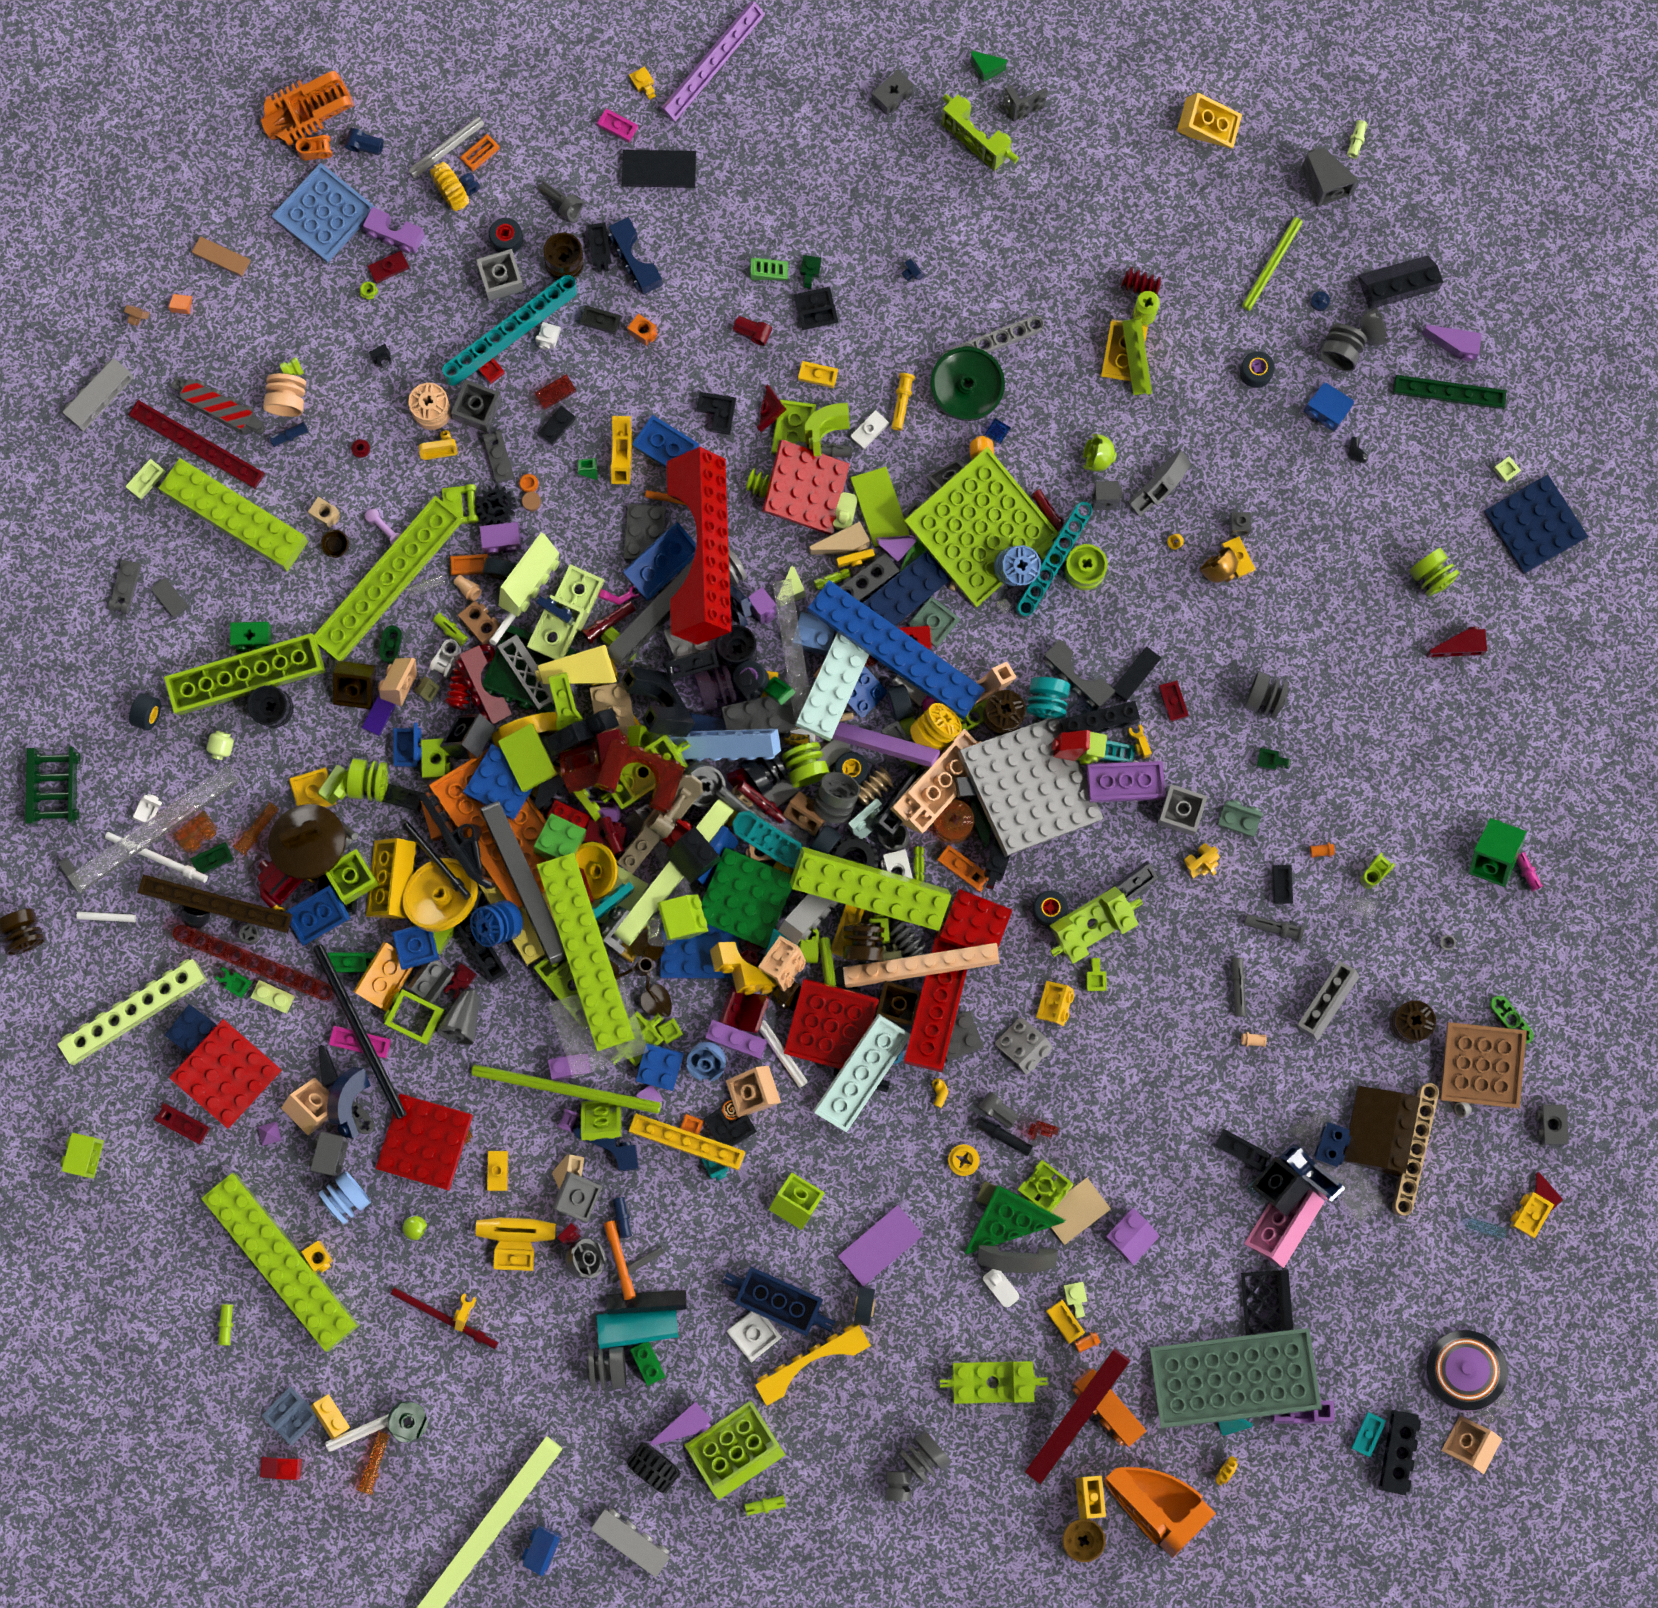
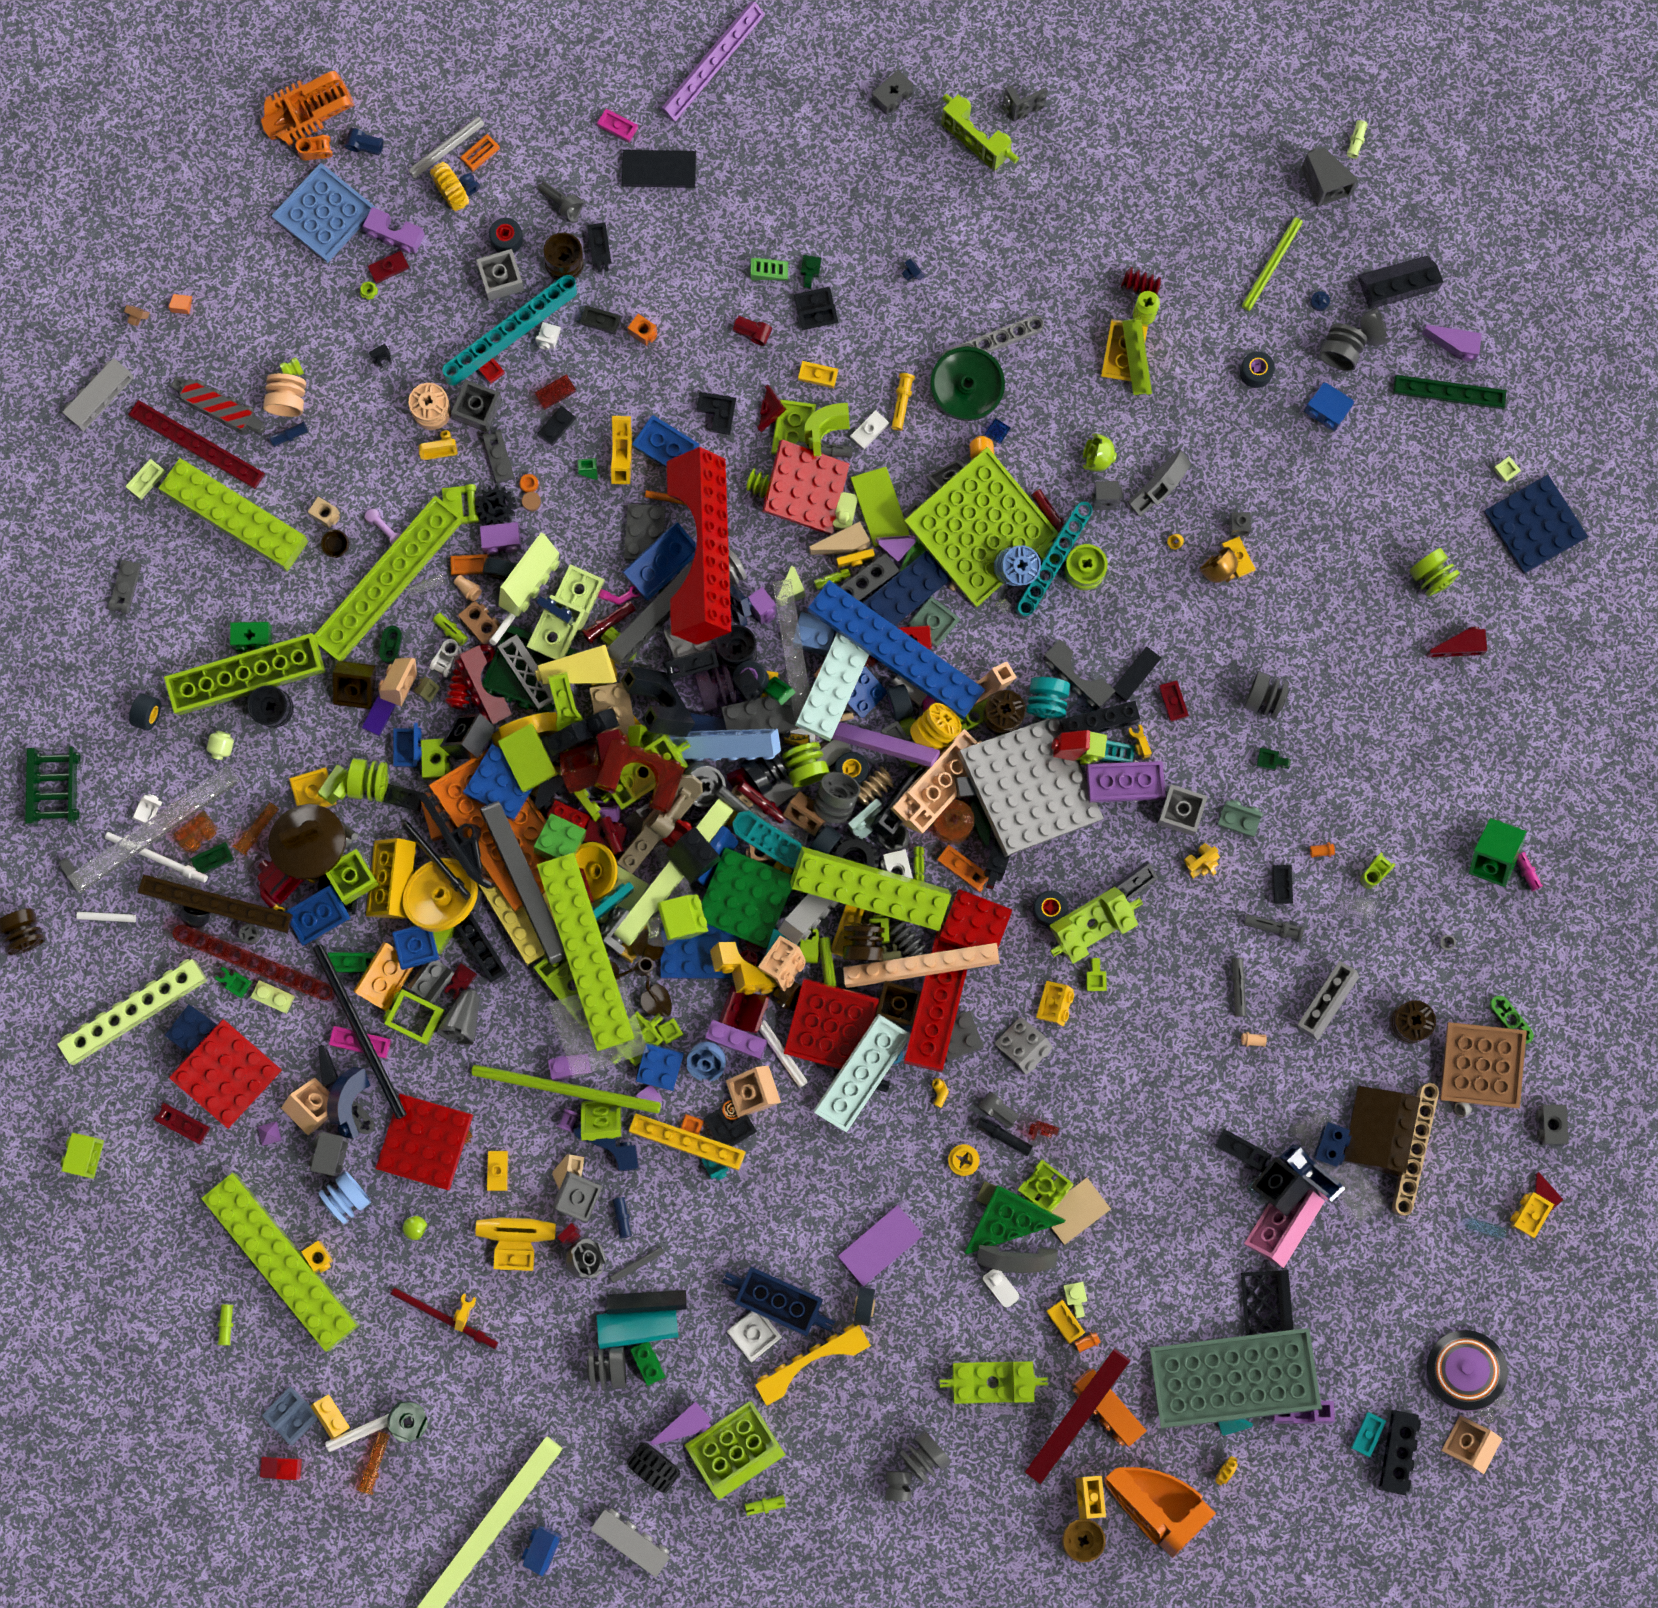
(169, 597): dark grey tile -> none
(221, 256): medium nougat tile -> none
(363, 453): dark red plate -> none
(496, 923): blue wheel -> none
(625, 1281): orange piece -> none
(642, 81): yellow plate -> none
(645, 274): dark blue arch -> none
(796, 1201): lime slope -> none
(987, 65): green slope -> none
(1132, 1236): medium lavender slope -> none
(1209, 121): yellow slope -> none
(1355, 452): black arm -> none

